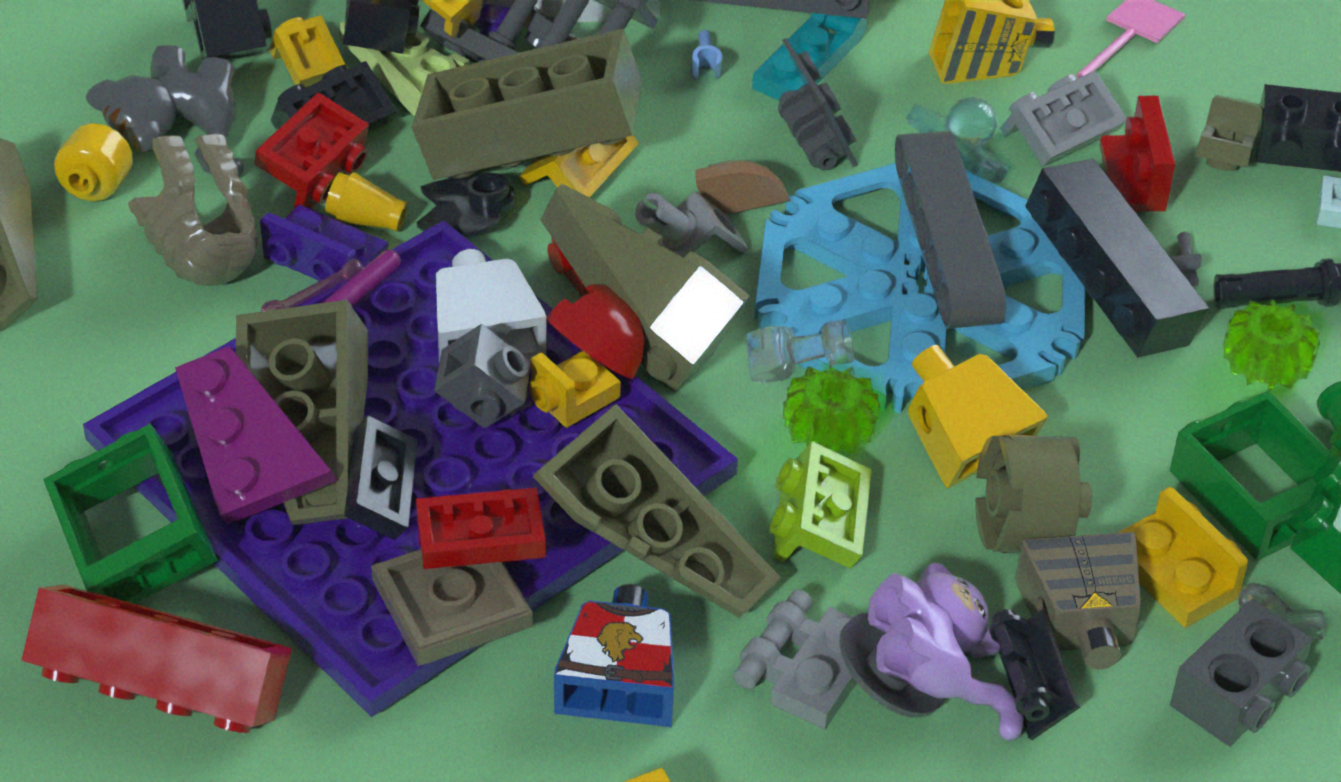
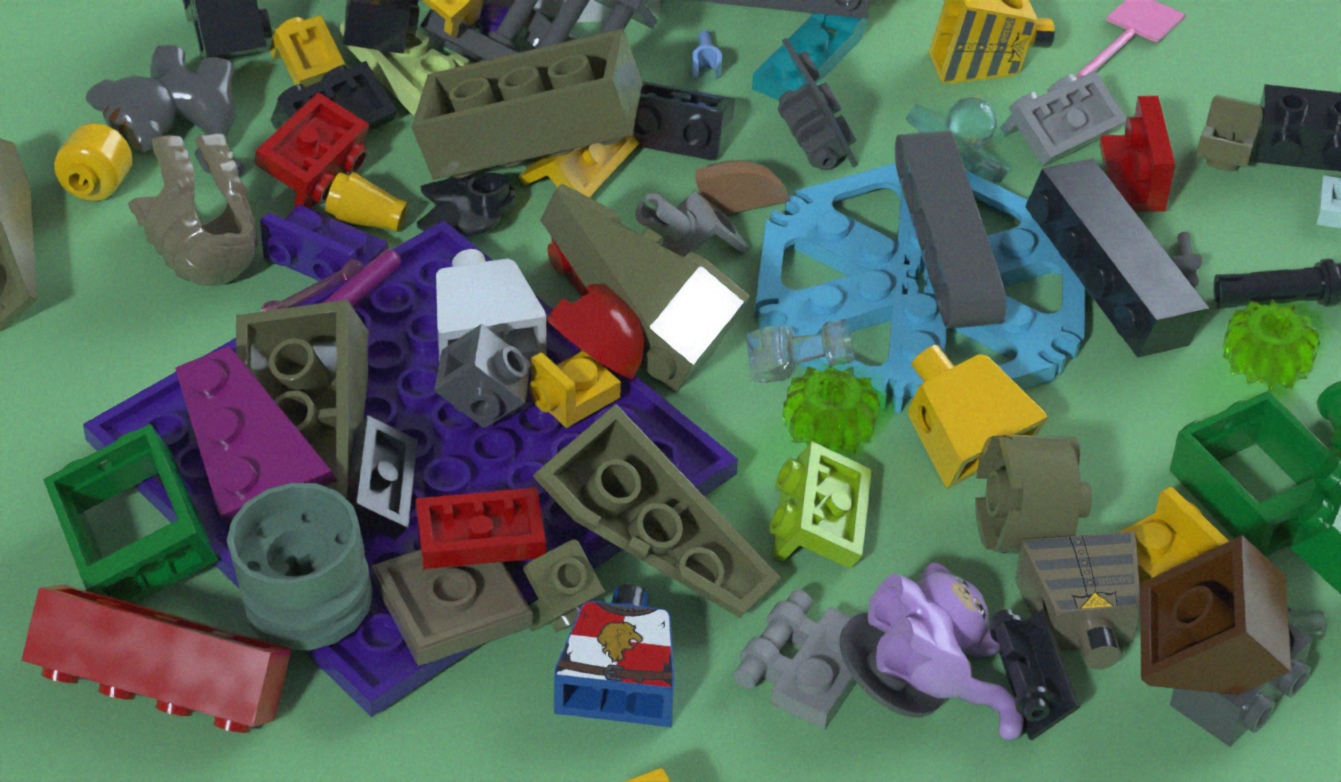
(300, 565): none -> sand green wheel
(562, 584): none -> olive bracket
(681, 120): none -> black bracket
(1216, 622): none -> reddish brown slope

